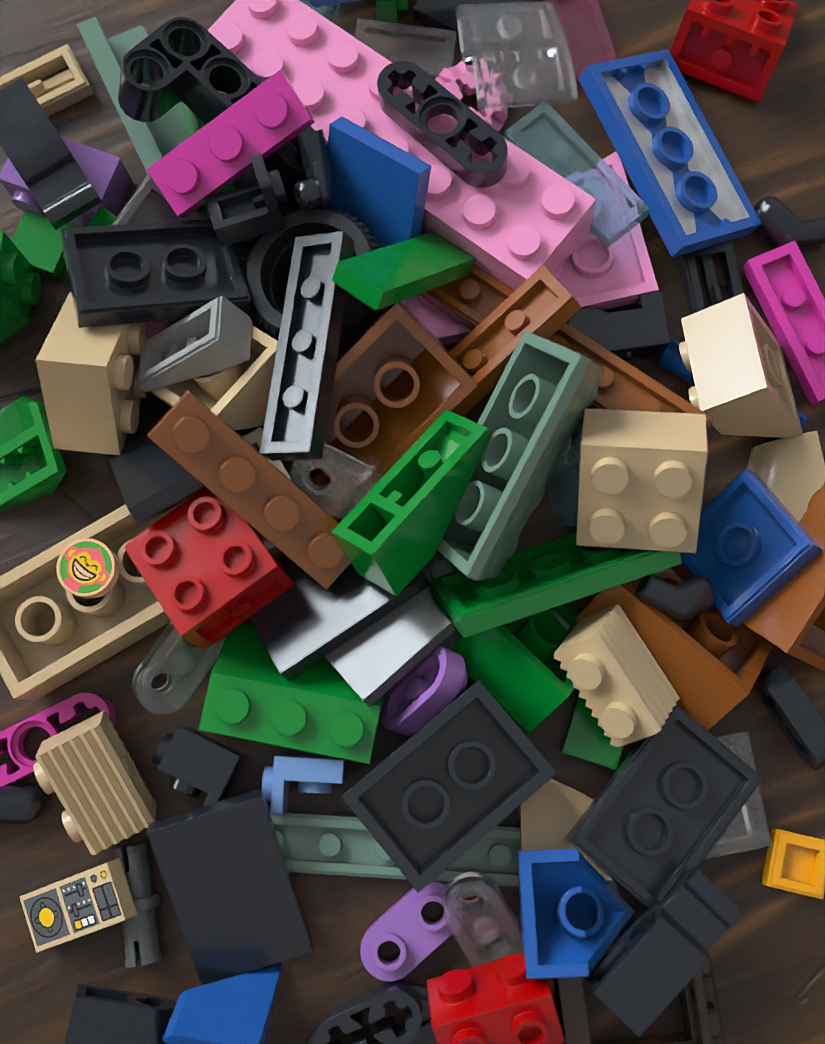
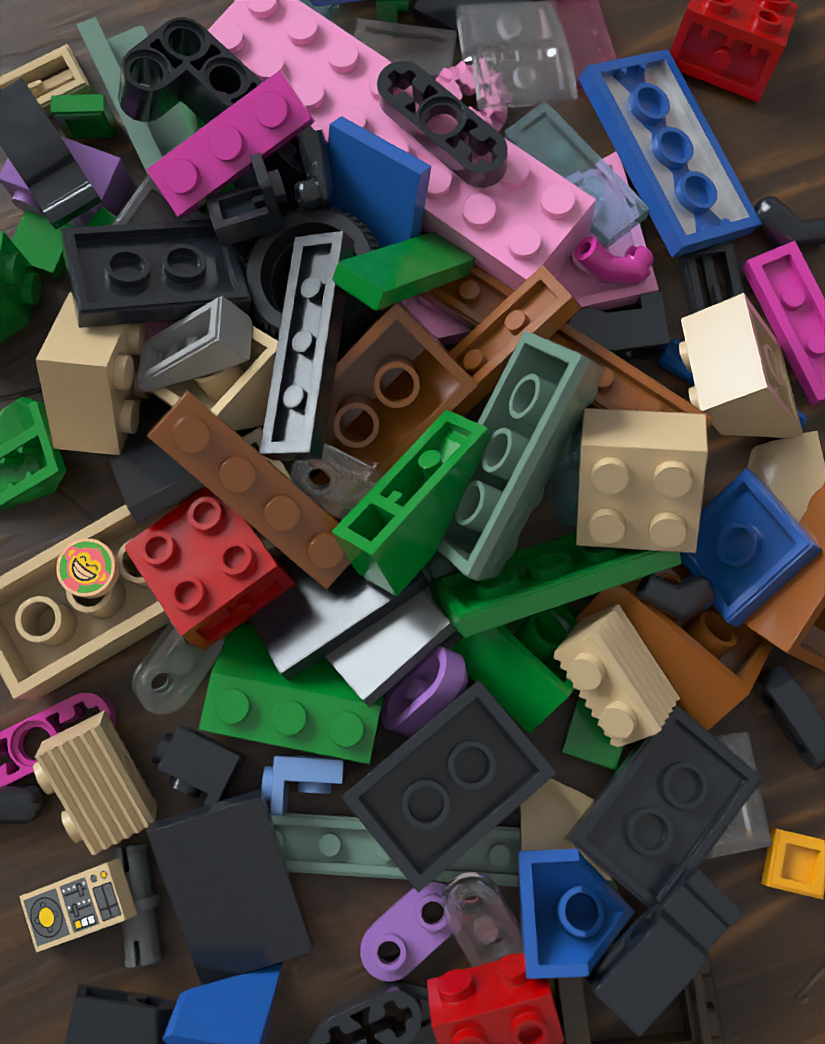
(83, 116): none -> green tile
(607, 268): none -> dark pink arm

